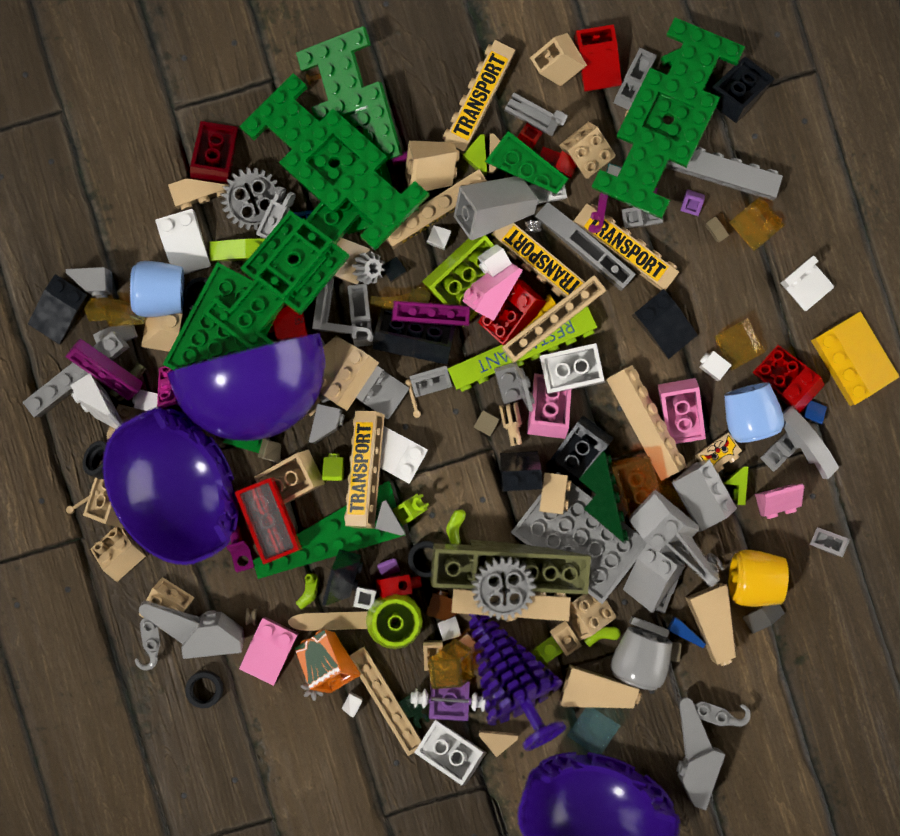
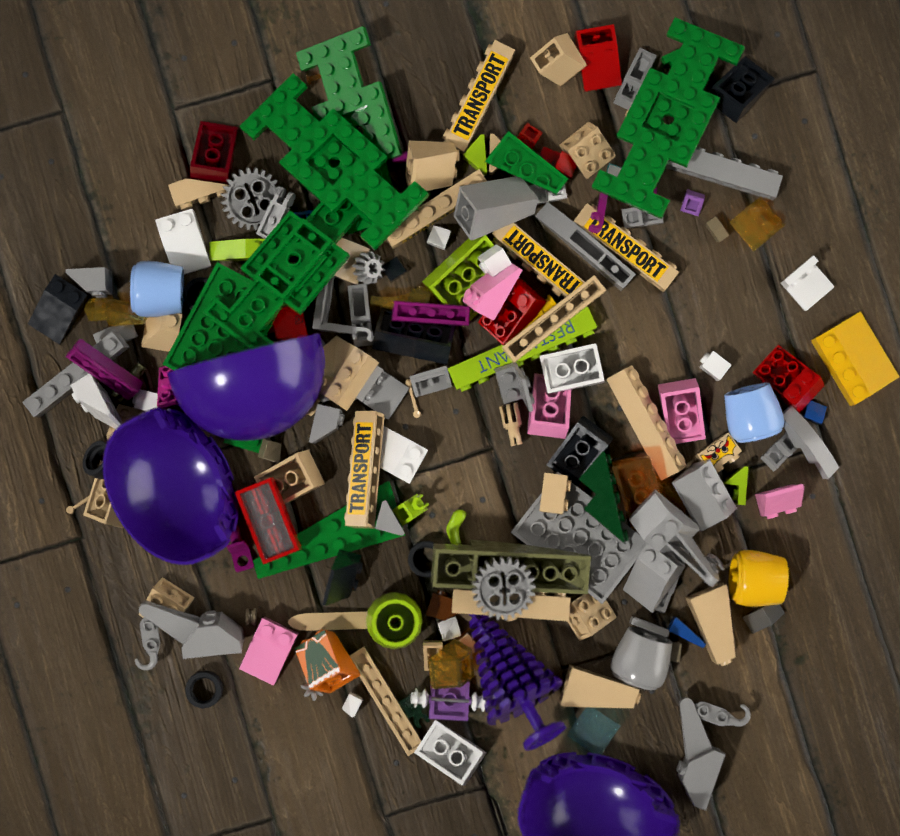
(117, 553): tan slope -> none
(310, 592): lime arm -> none
(333, 468): lime slope -> none
(364, 597): white brick -> none
(388, 567): medium lavender slope -> none
(389, 585): red torso -> none
(486, 423): dark tan slope -> none
(498, 741): tan slope -> none
(520, 471): black slope -> none
(533, 226): clear bush -> none
(535, 115): light grey hinge -> none
(546, 651): lime slope -> none
(565, 638): tan slope -> none
(605, 633): lime arm -> none
(665, 324): black slope -> none
(739, 344): clear yellow slope -> none
(830, 542): light grey slope -> none

